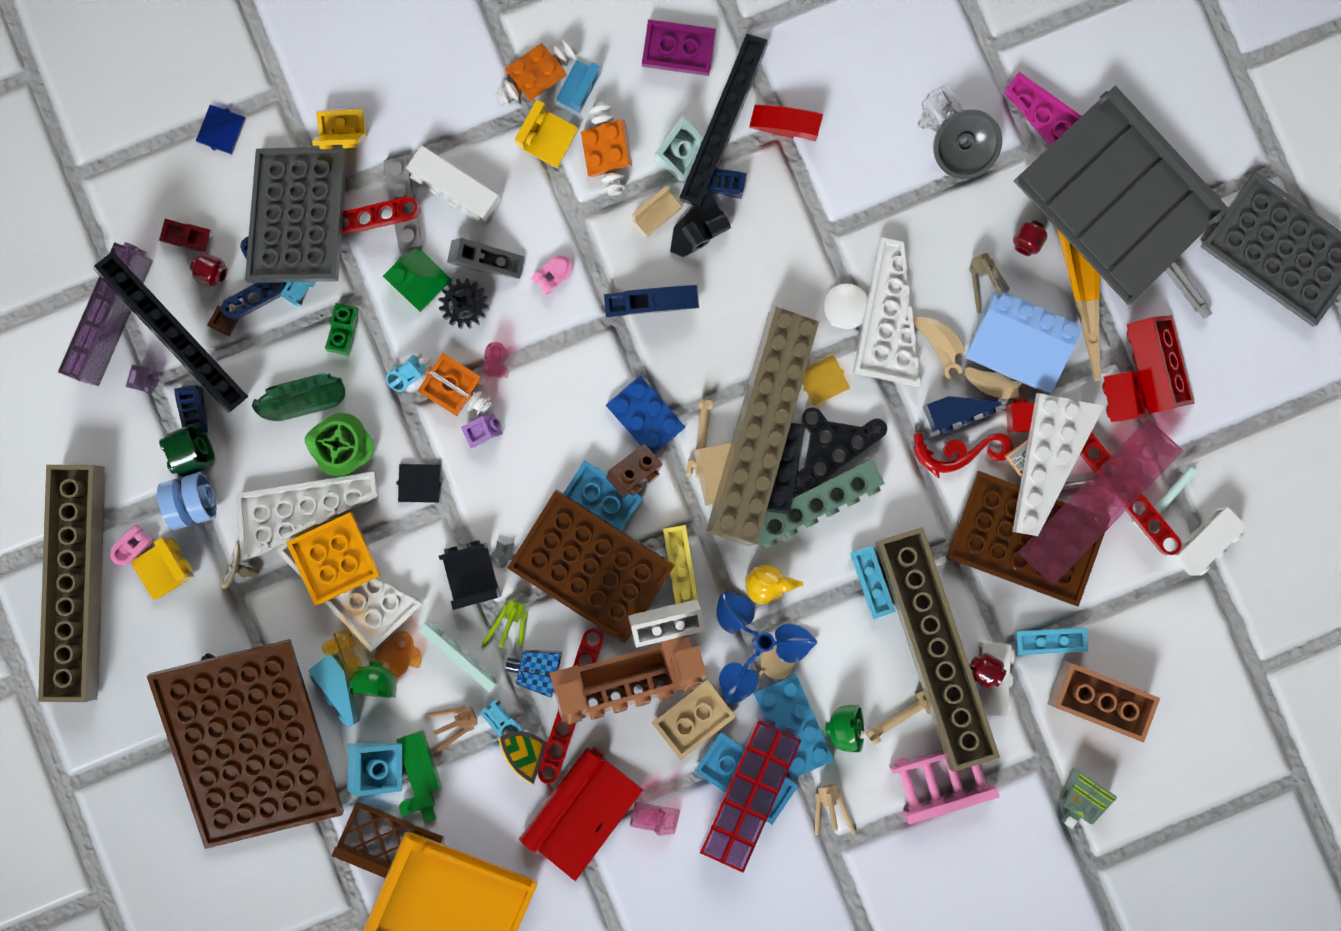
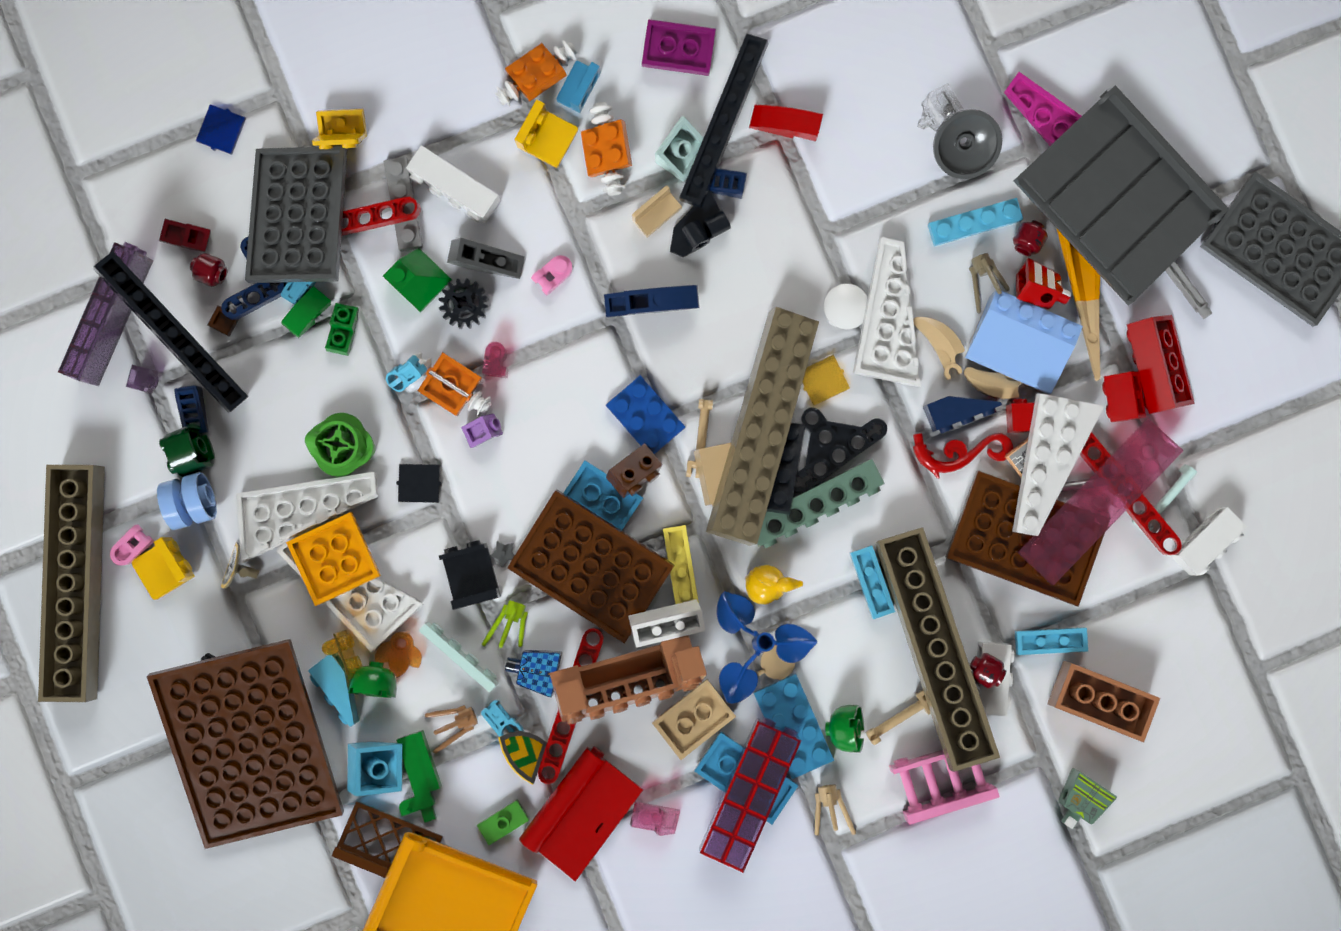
(300, 397): clear green brick -> none
(305, 311): none -> green slope
(503, 822): none -> bright green plate
(975, 222): none -> medium azure plate
(1040, 285): none -> red torso

